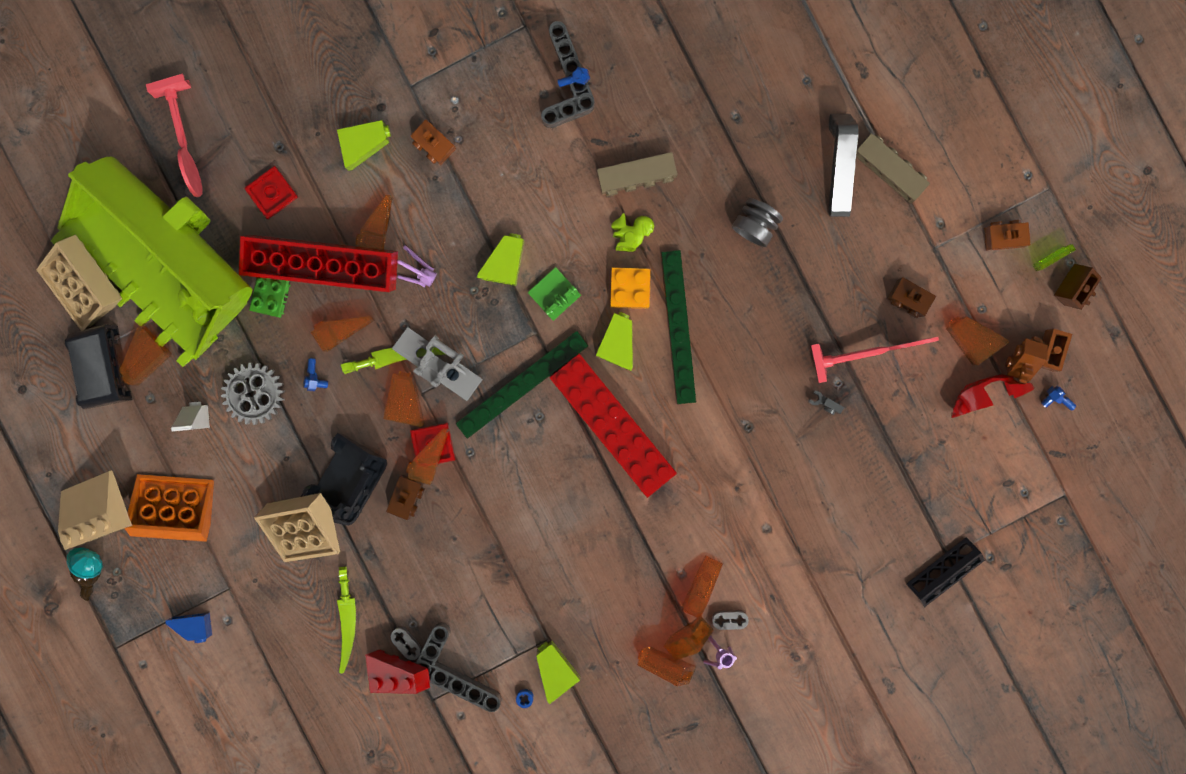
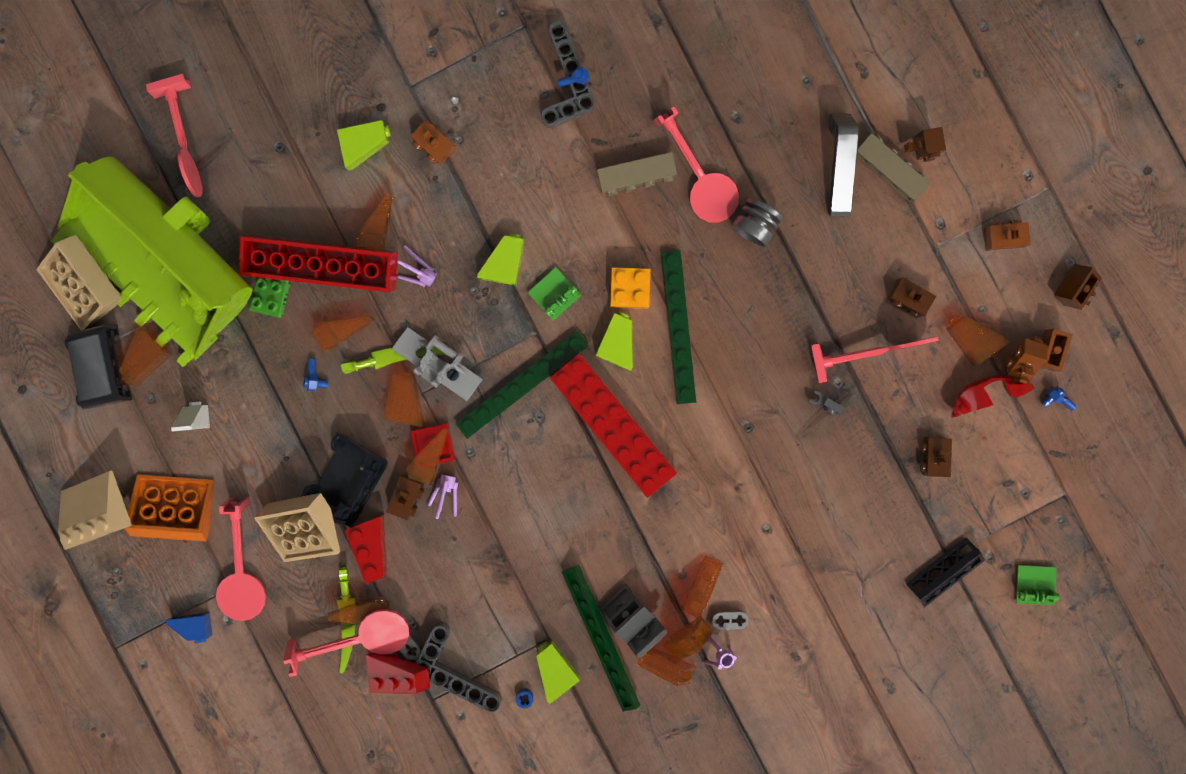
(84, 569): teal piece -> none
(236, 399): light grey gear -> none
(240, 593): none -> coral piece
(271, 192): red tile -> none
(357, 612): none -> clear orange slope
(368, 547): none -> red wedge
(379, 632): none -> coral piece
(445, 484): none -> lavender plant
(601, 638): none -> dark green plate
(633, 235): lime animal -> none
(633, 621): none -> dark grey bracket
(712, 195): none -> coral piece
(927, 144): none -> reddish brown brick
(936, 457): none -> reddish brown brick
(1036, 585): none -> bright green hinge
(1054, 257): clear neon green tile -> none

